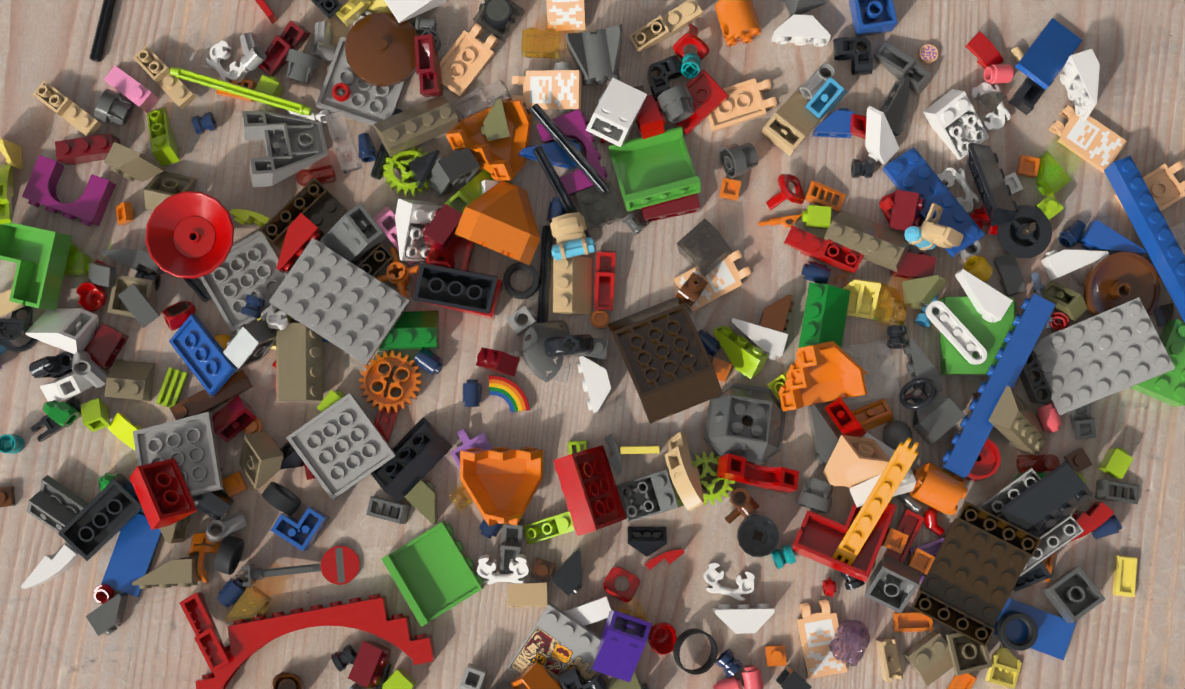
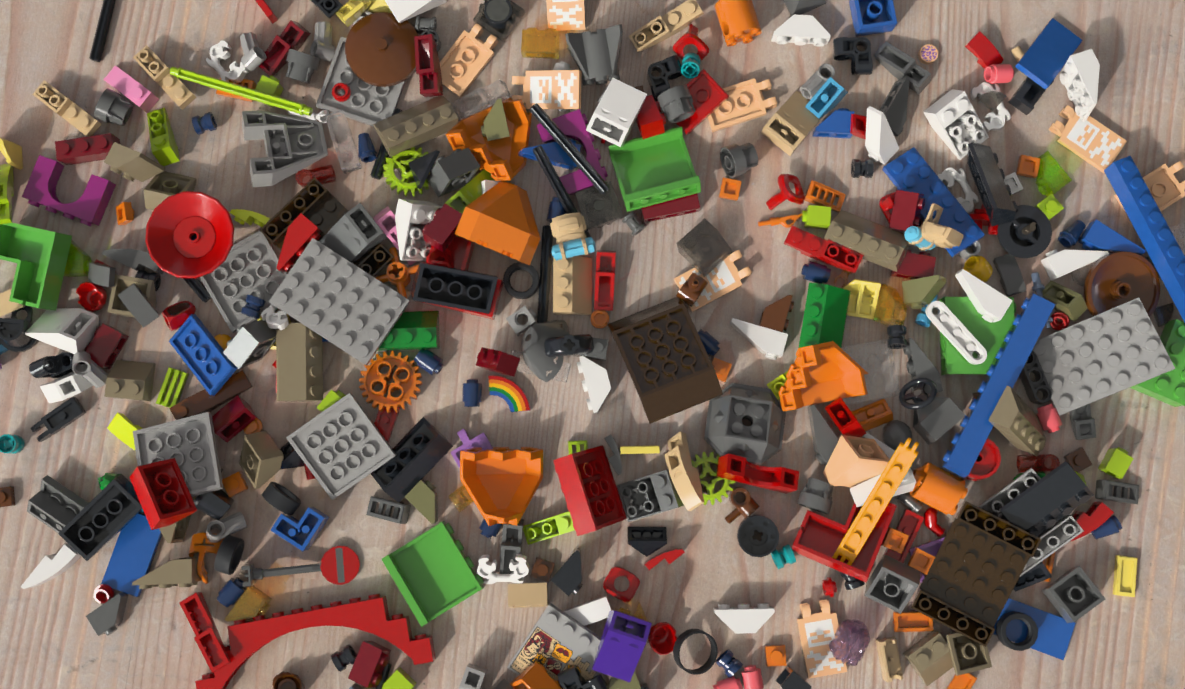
(61, 412): green rock -> none
(95, 415): lime brick -> none
(742, 354): lime slope -> none
(746, 585): white helmet -> none
(1004, 668): light yellow slope -> none

